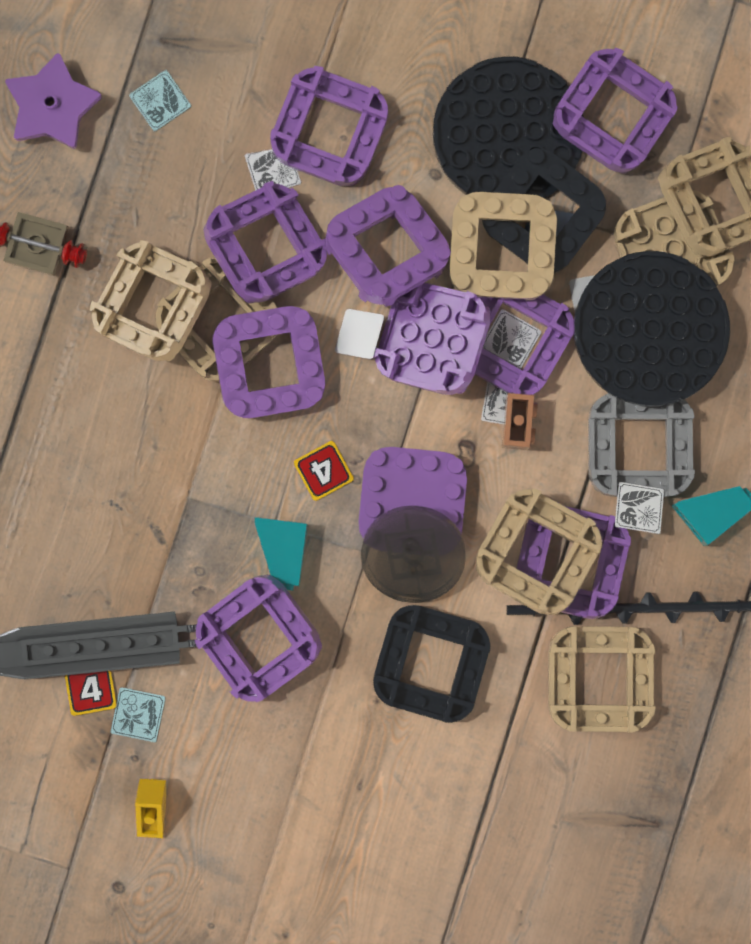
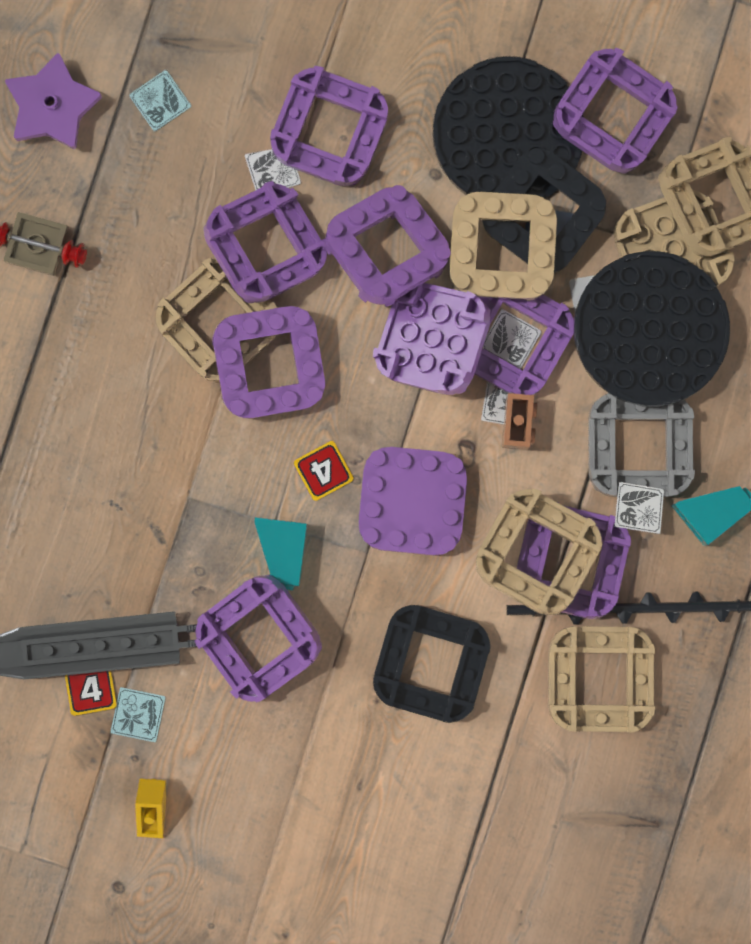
(182, 316): tan plate -> none
(359, 333): white sticker -> none
(413, 554): clear smoke plate -> none

